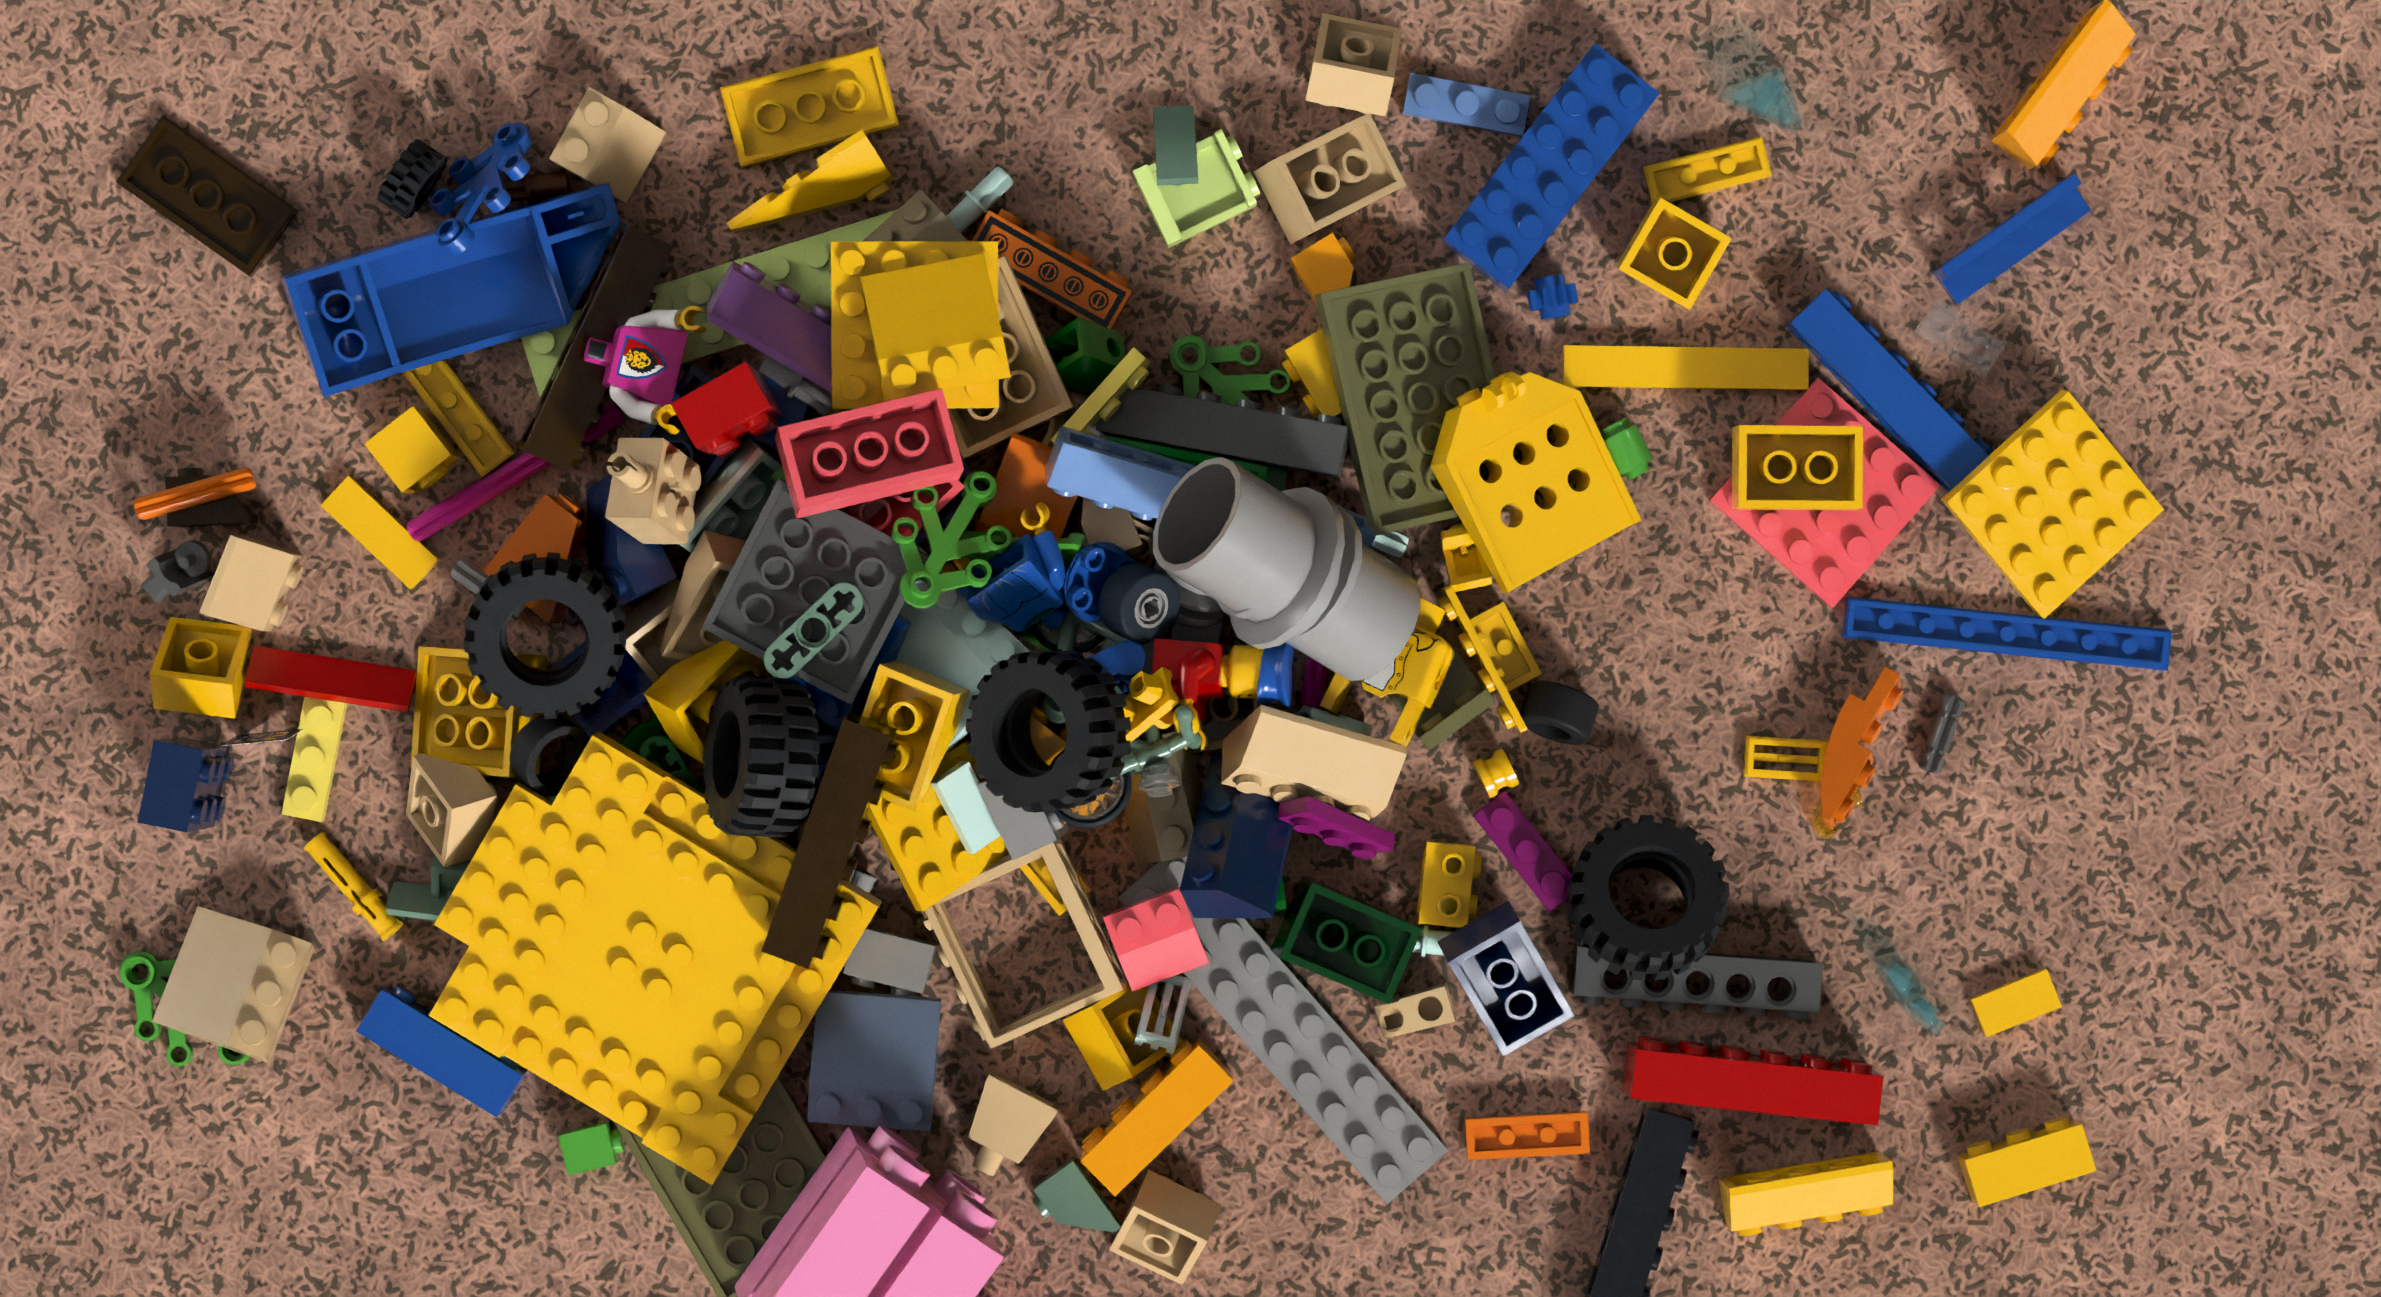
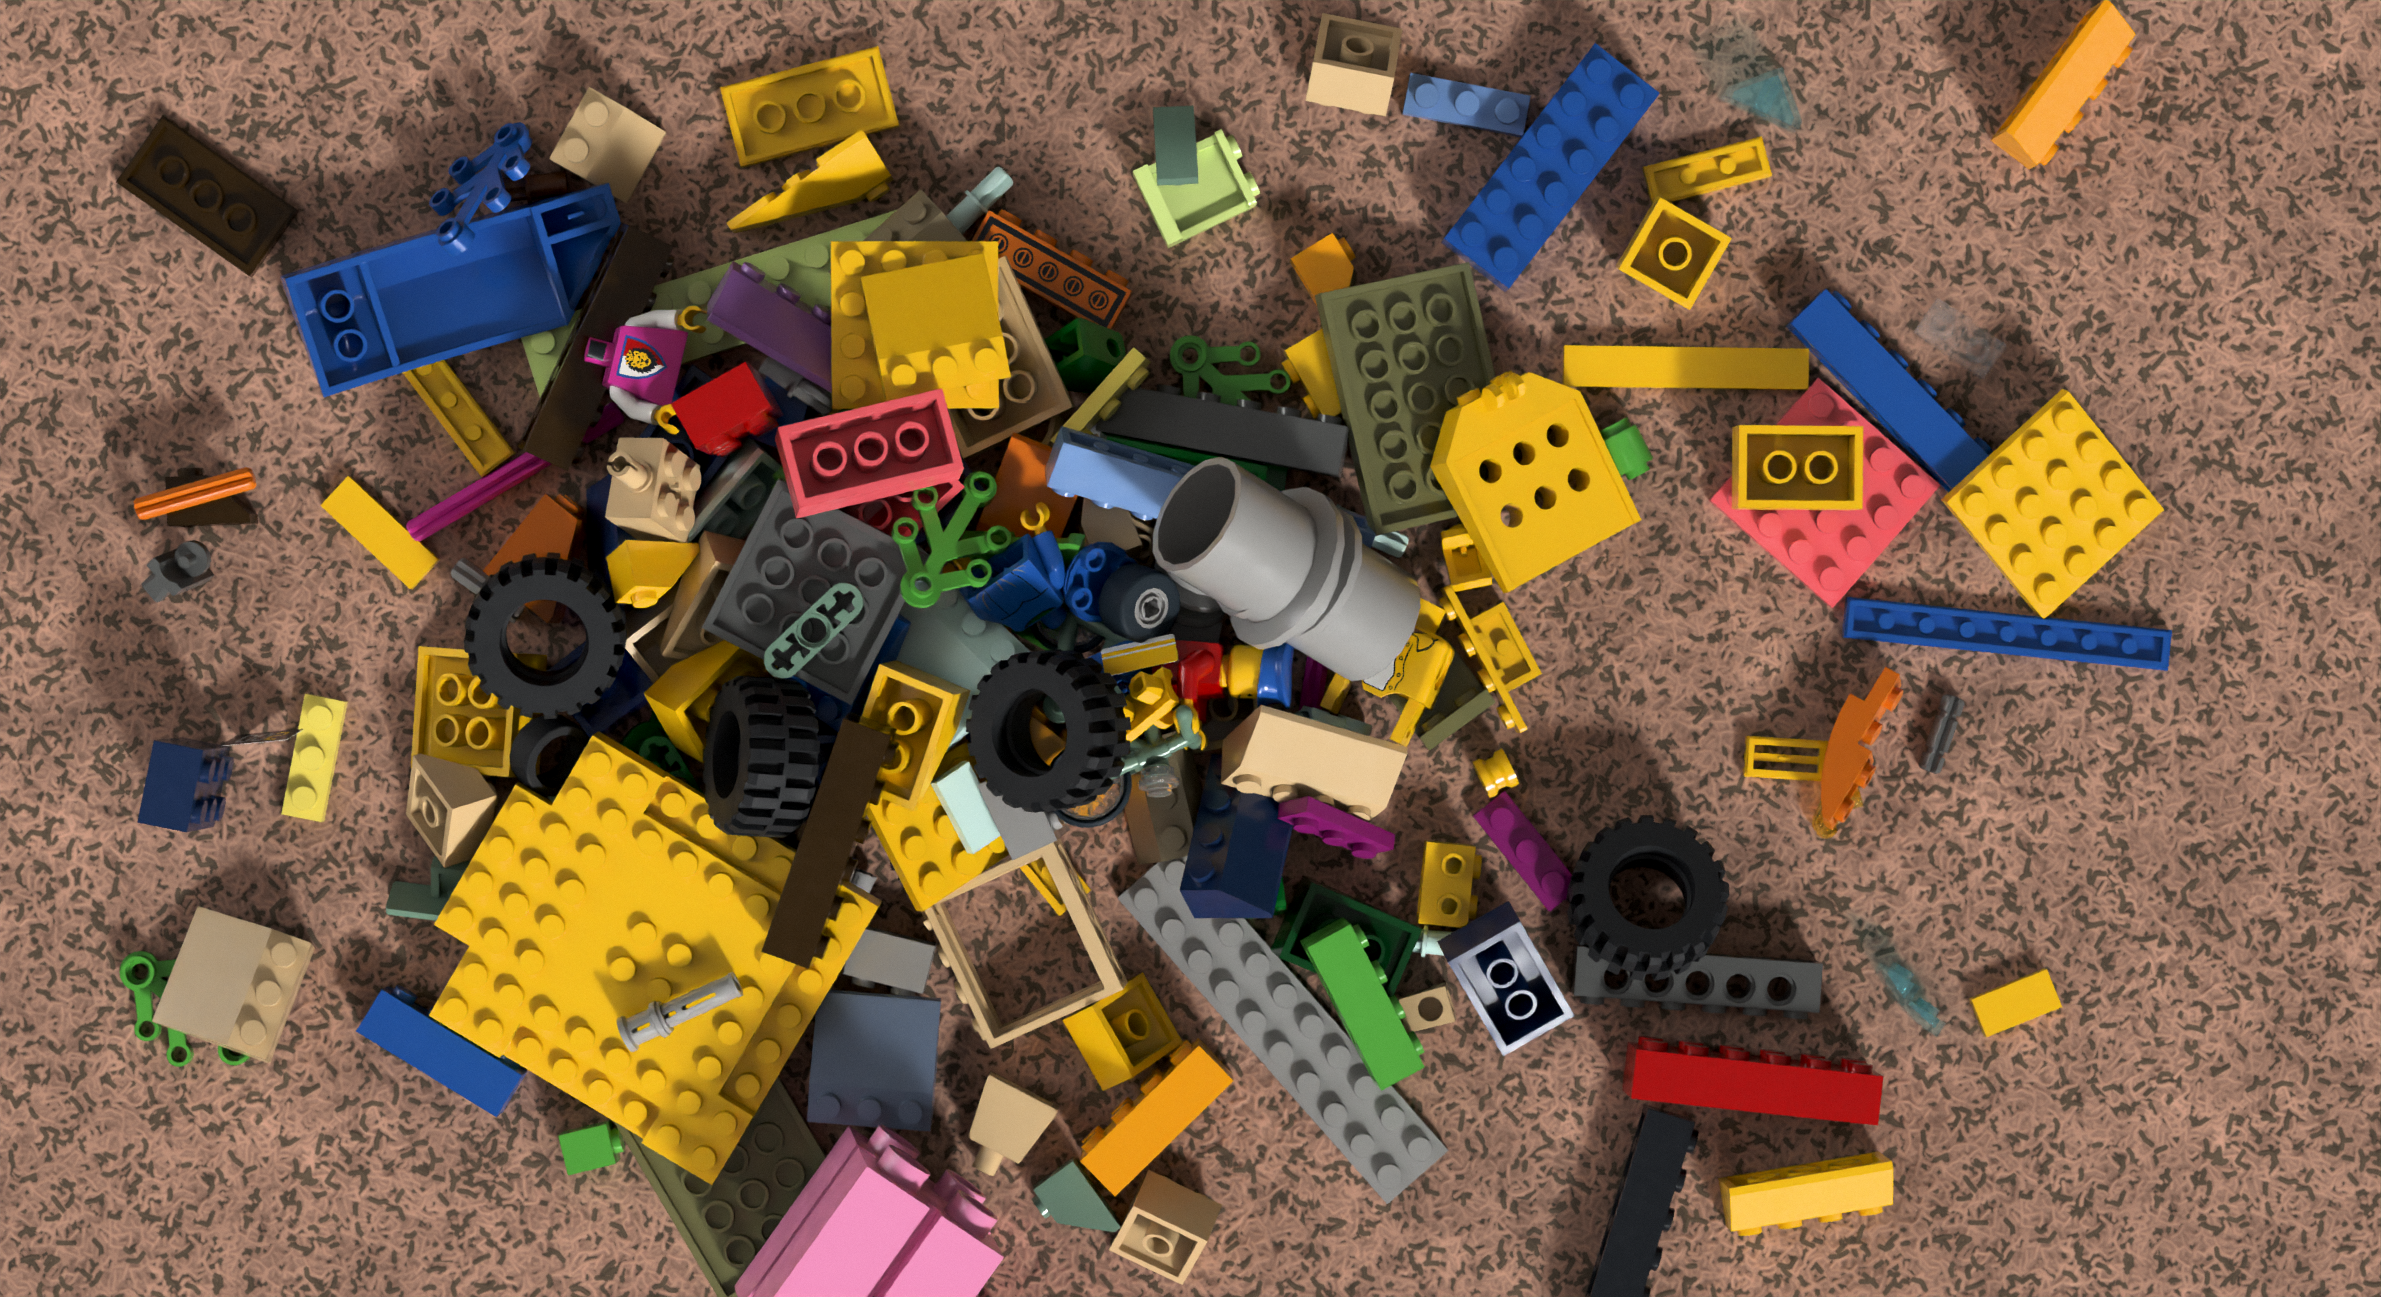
(201, 667): yellow slope -> none
(252, 583): tan slope -> none
(330, 679): red tile -> none
(353, 886): yellow pin -> none
(412, 178): black tyre -> none
(413, 451): yellow head -> none
(647, 569): none -> yellow slope
(658, 1013): none -> light grey pin
(1139, 655): none -> yellow sticker
(1155, 938): coral slope -> none
(1156, 1038): light aqua tile -> none
(1329, 178): tan slope -> none
(1362, 1002): none -> bright green brick
(1527, 1135): orange plate -> none
(1552, 297): blue gear -> none
(1559, 712): black tyre -> none
(2012, 240): blue fence -> none
(2026, 1161): yellow brick -> none

